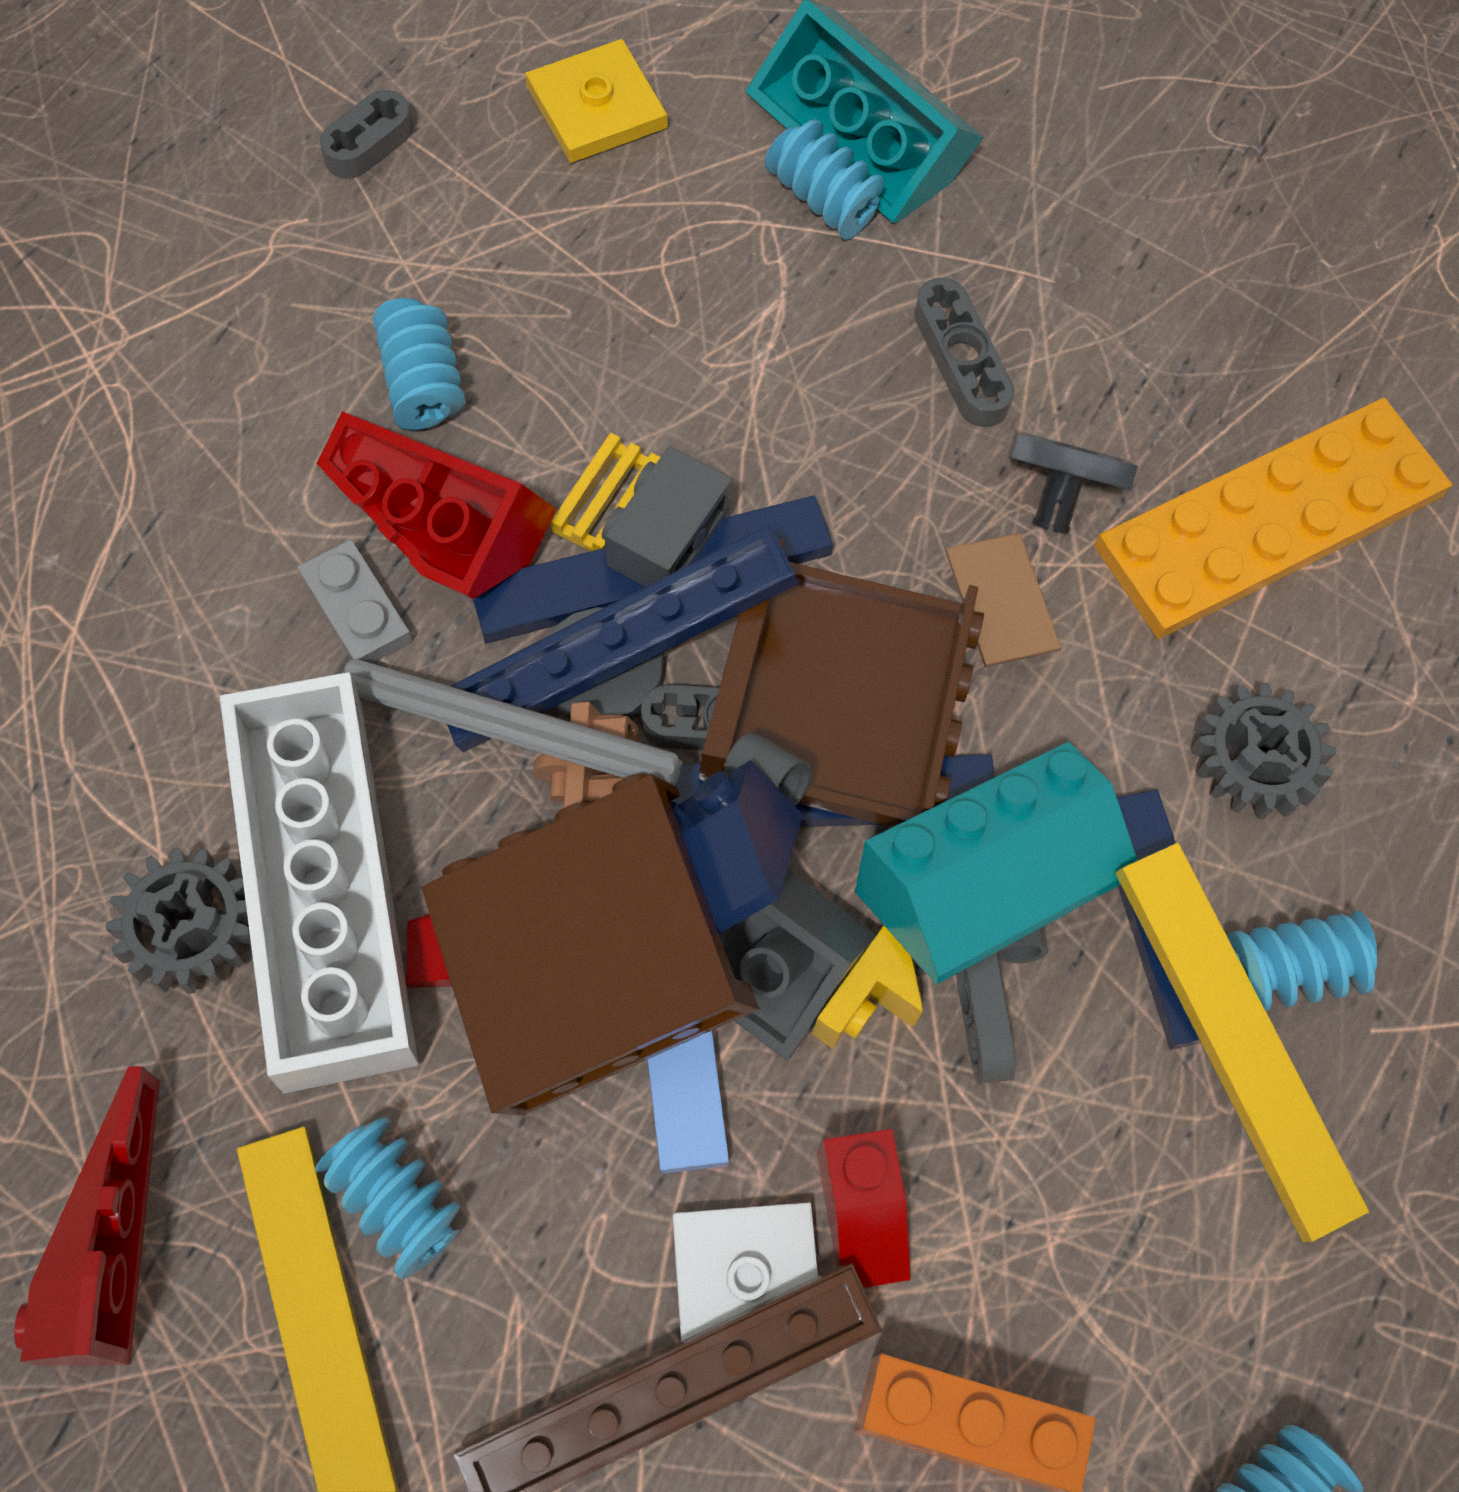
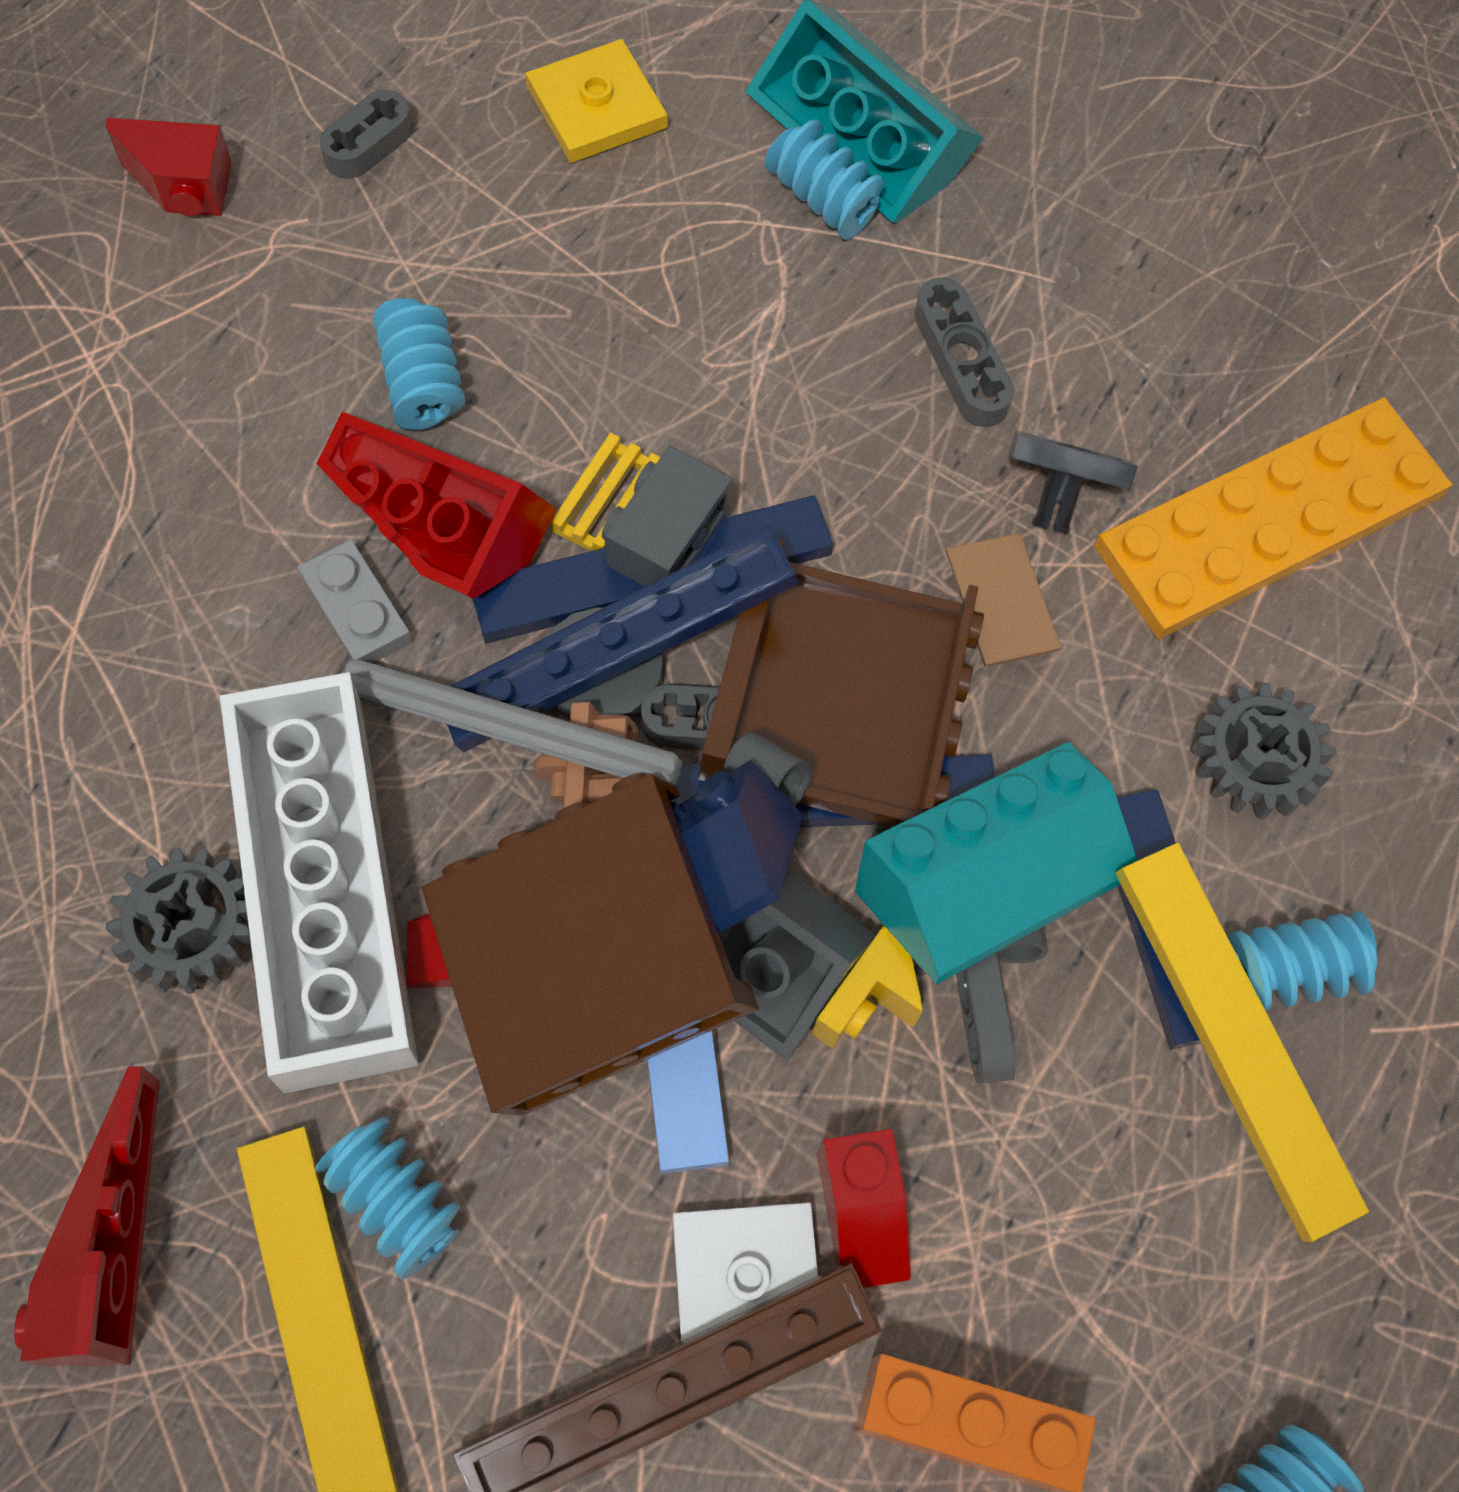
(175, 162): none -> red slope

